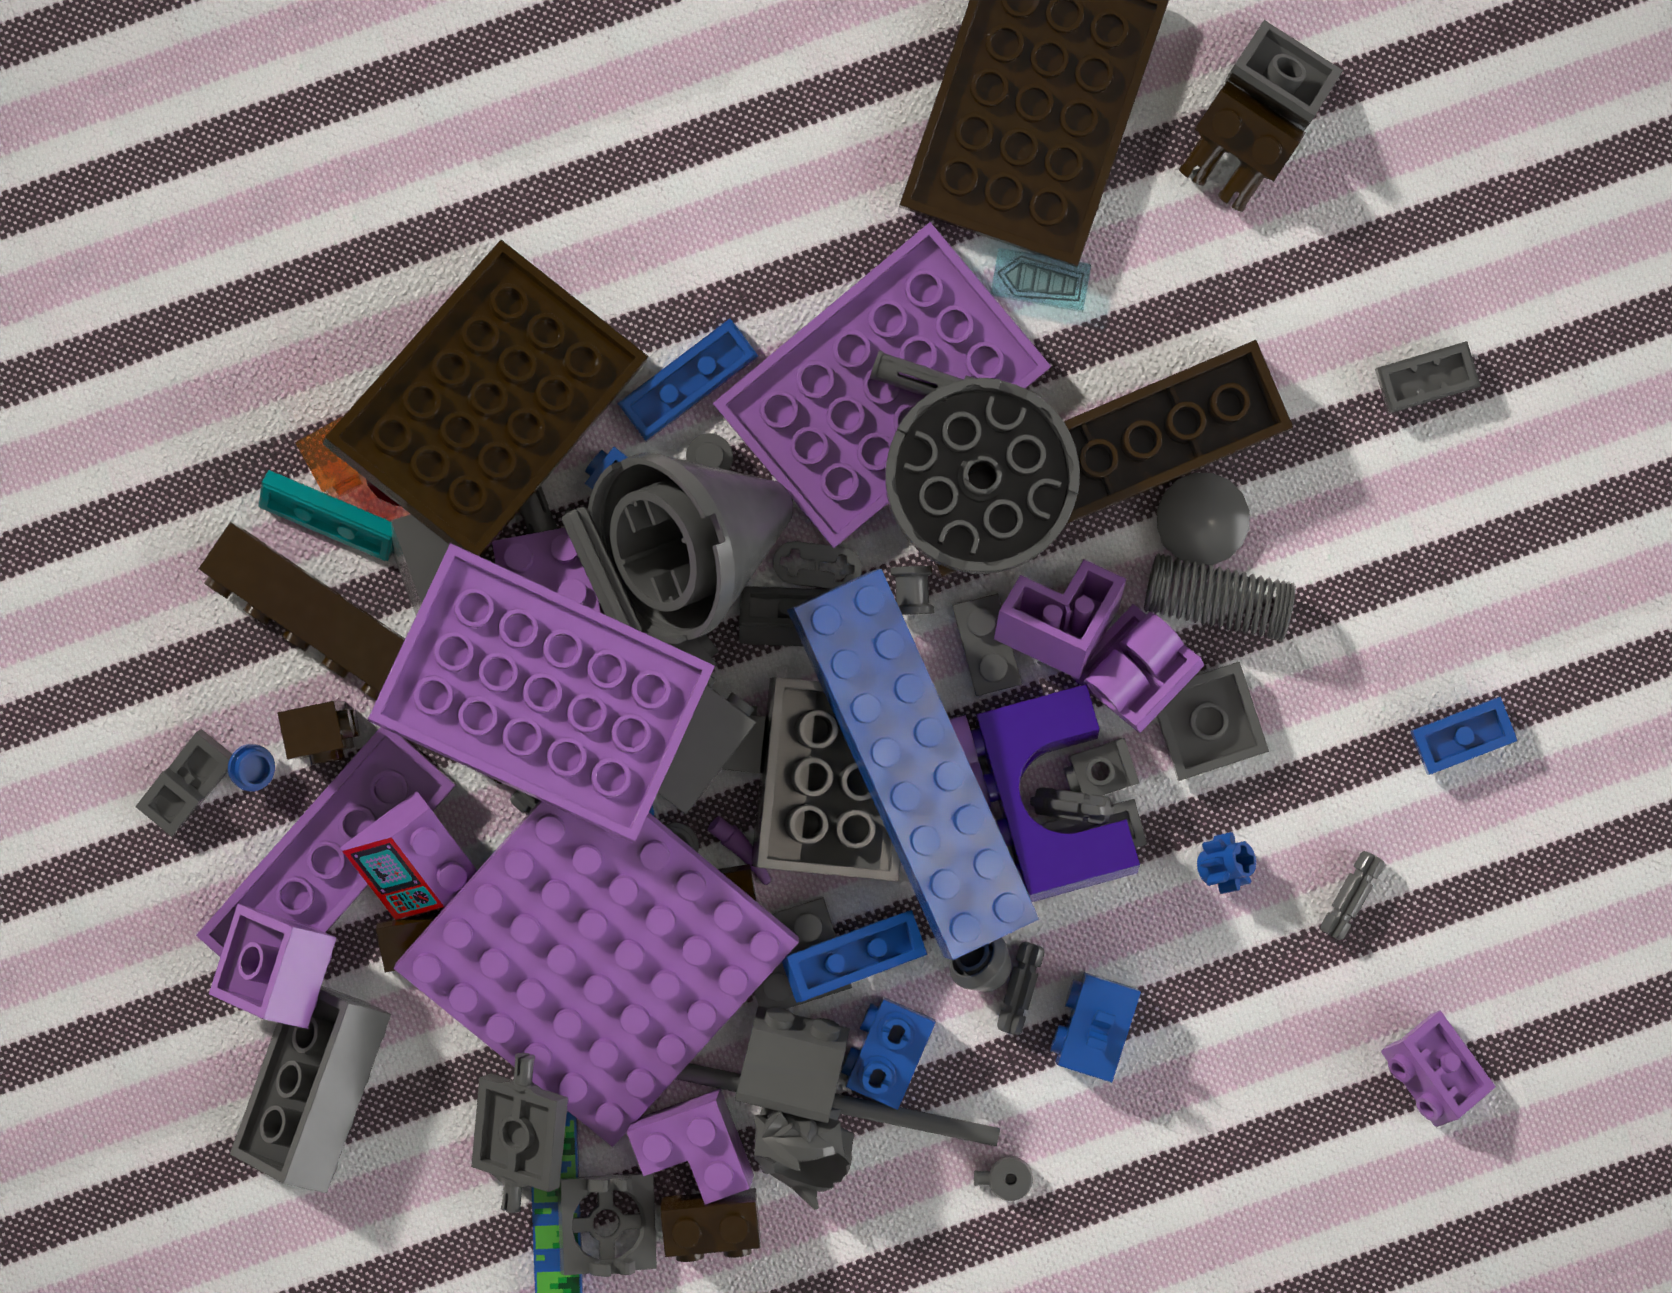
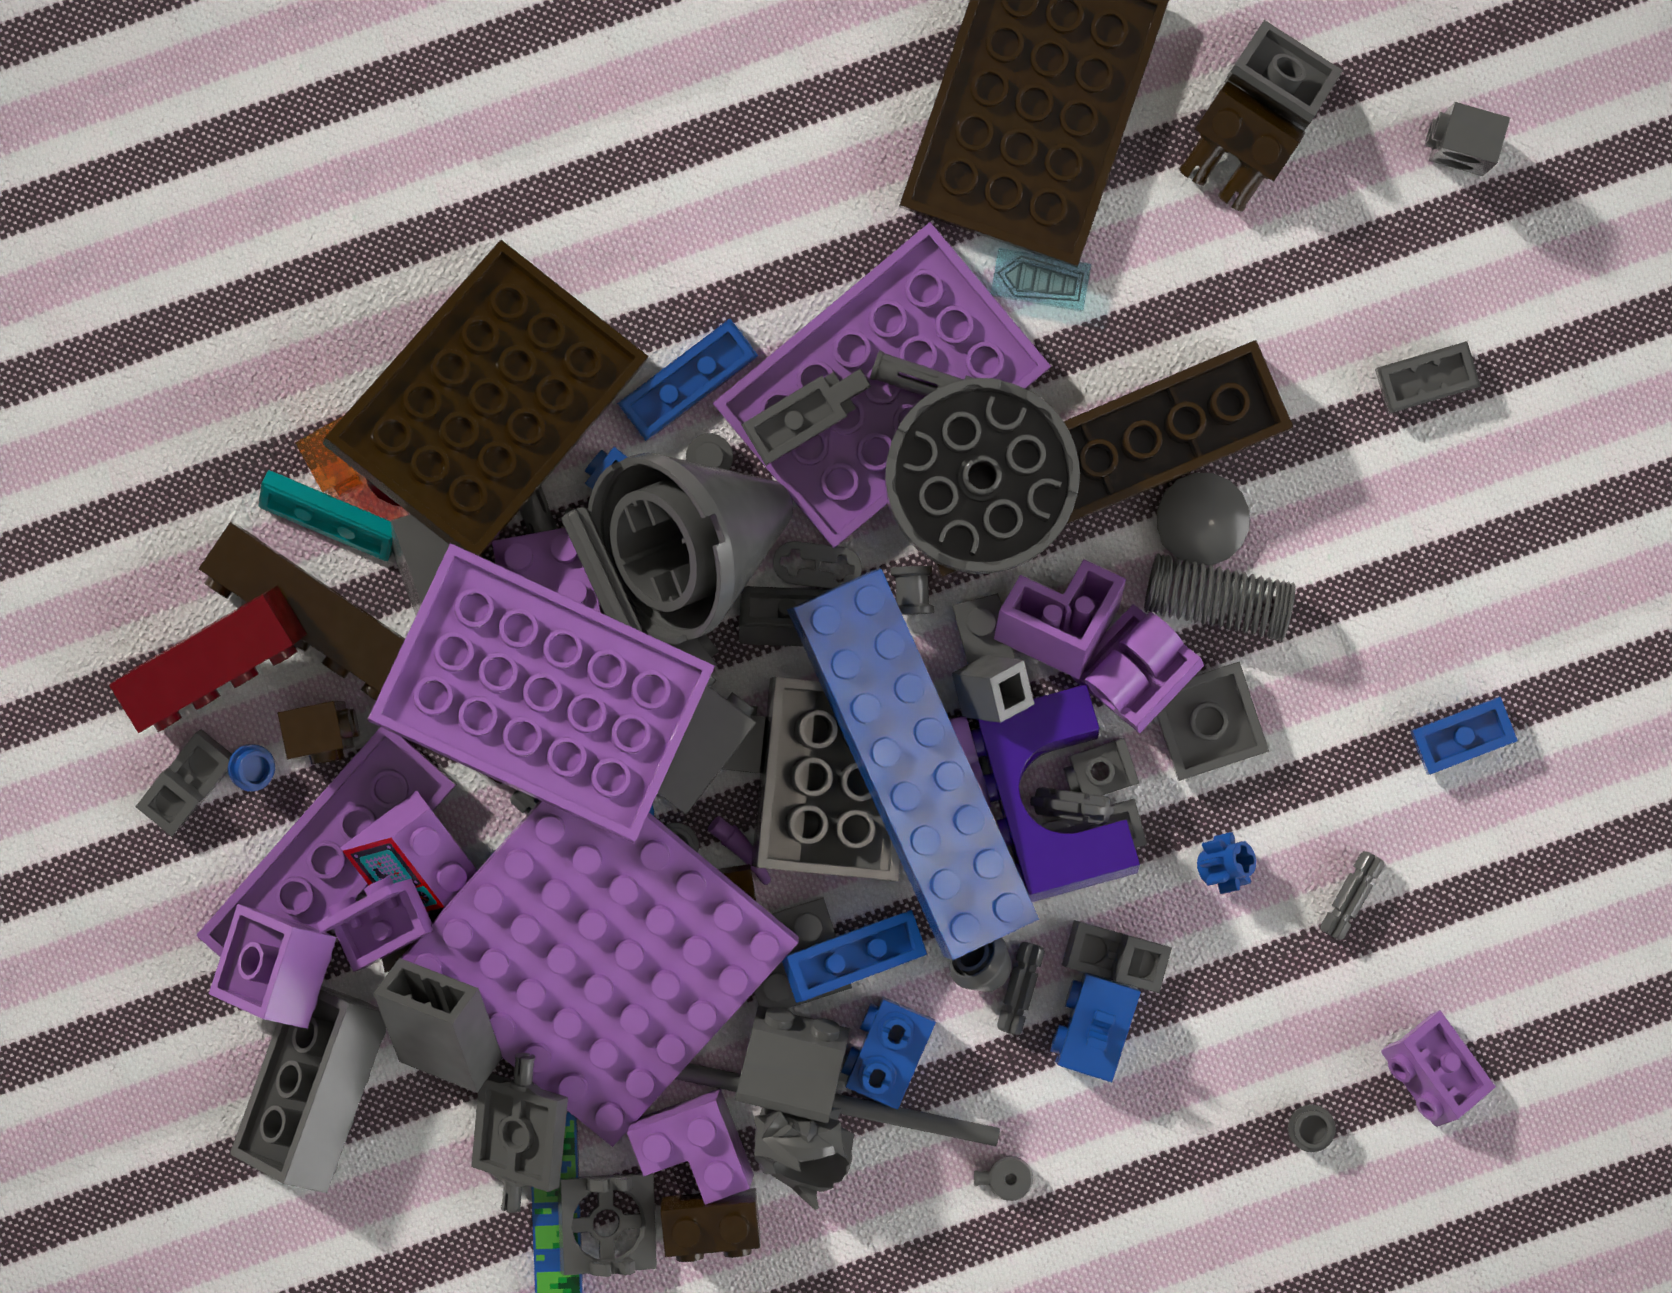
(208, 660): none -> dark red brick
(378, 923): none -> medium lavender bracket
(438, 1025): none -> dark grey brick
(803, 414): none -> dark grey hinge
(993, 688): none -> dark grey brick
(1116, 956): none -> dark grey slope
(1311, 1128): none -> dark grey plate
(1467, 138): none -> dark grey brick

